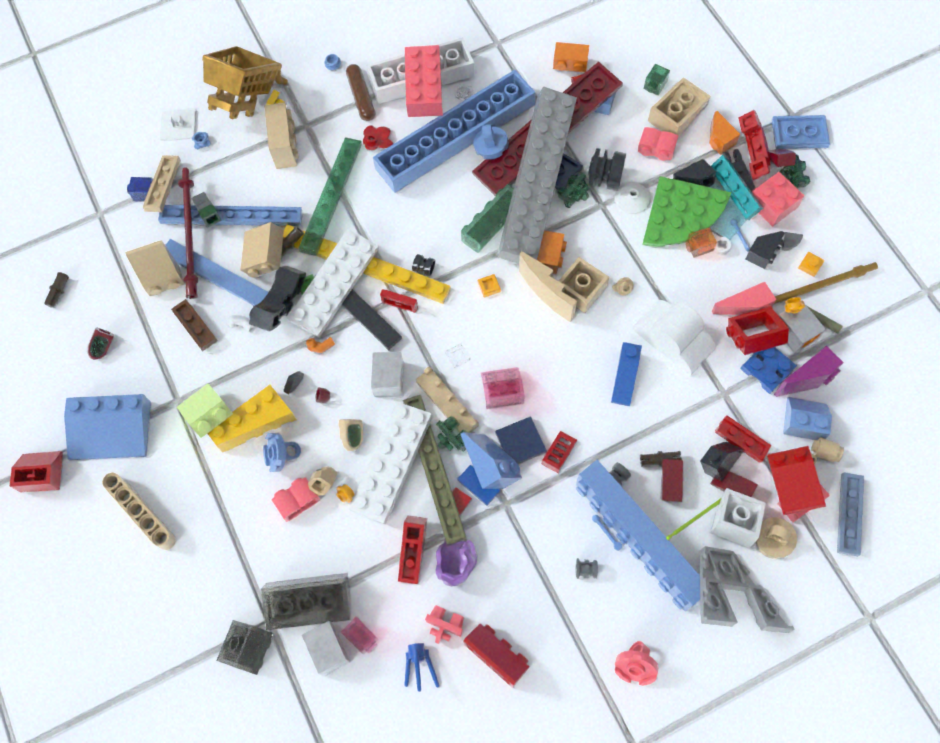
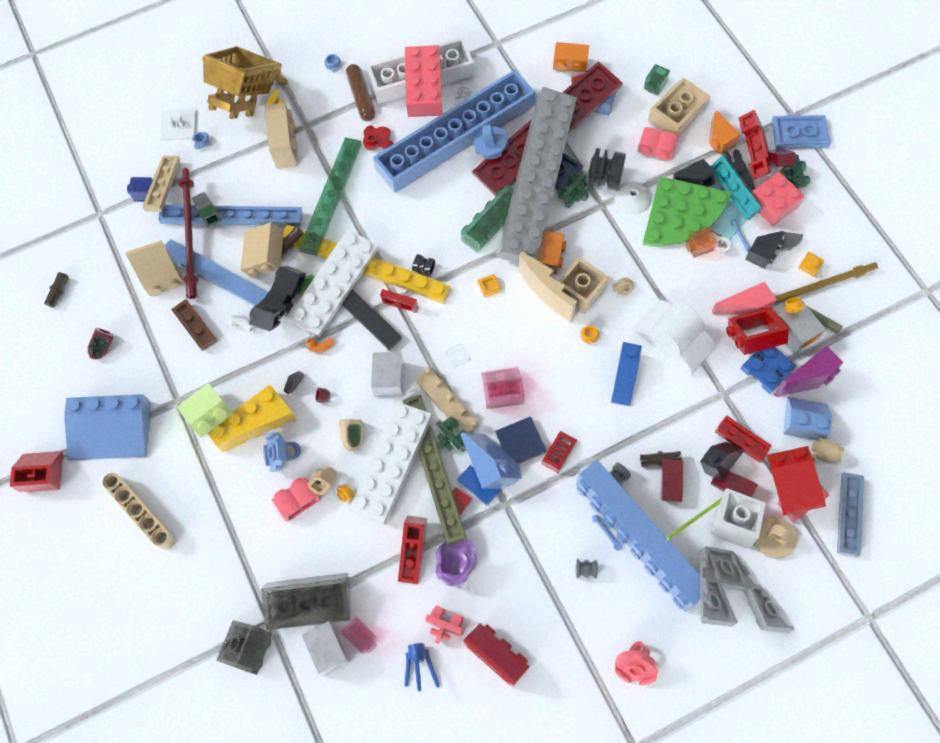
(589, 334): none -> light orange plate

